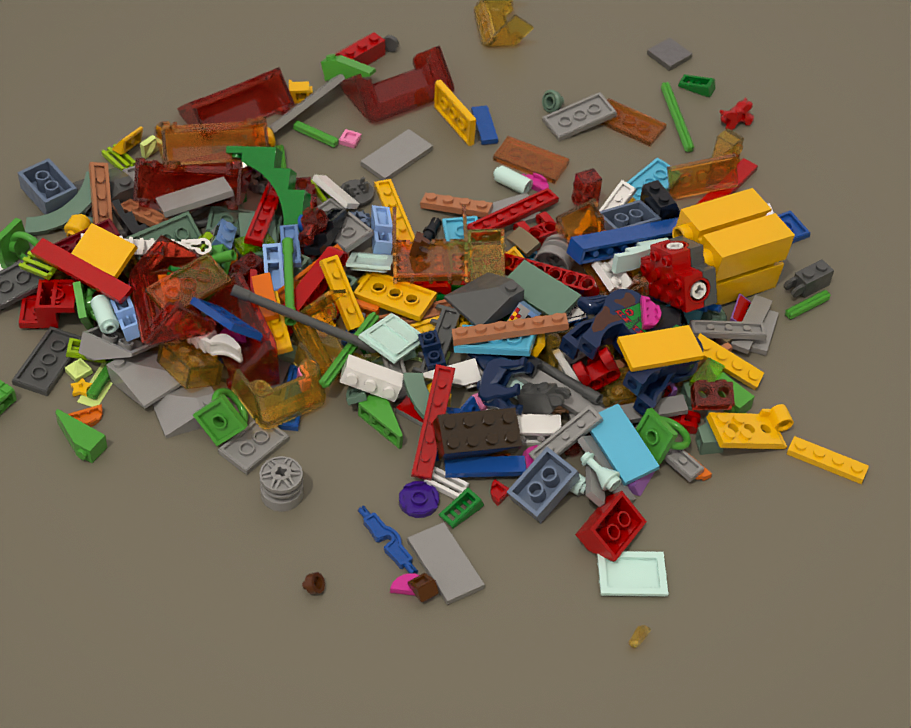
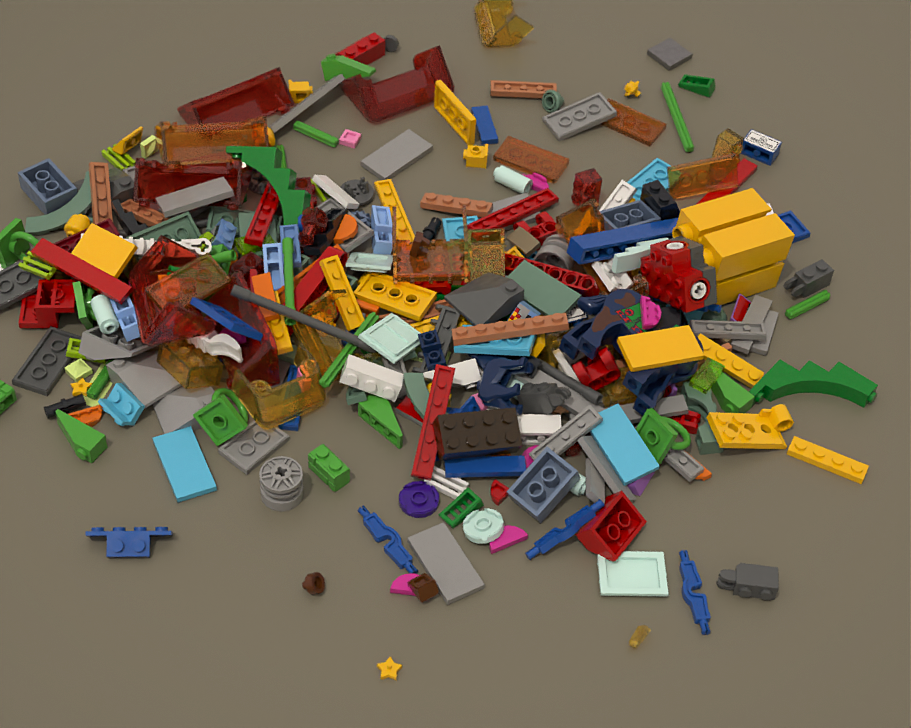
(65, 405): none -> black pin
(122, 405): none -> medium azure bracket
(128, 543): none -> blue bracket
(184, 464): none -> medium azure tile
(329, 467): none -> bright green brick
(347, 229): none -> orange tile
(389, 669): none -> yellow piece
(476, 156): none -> yellow brick
(483, 526): none -> light aqua tile
(510, 536): none -> dark pink tile
(520, 89): none -> nougat plate
(558, 535): none -> blue piece
(607, 478): light aqua piece -> none
(632, 89): none -> yellow plant
(696, 601): none -> blue piece
(713, 400): clear red brick -> none
(738, 114): red animal -> none
(751, 581): none -> dark grey hinge
(761, 147): none -> brick
(839, 382): none -> green arch

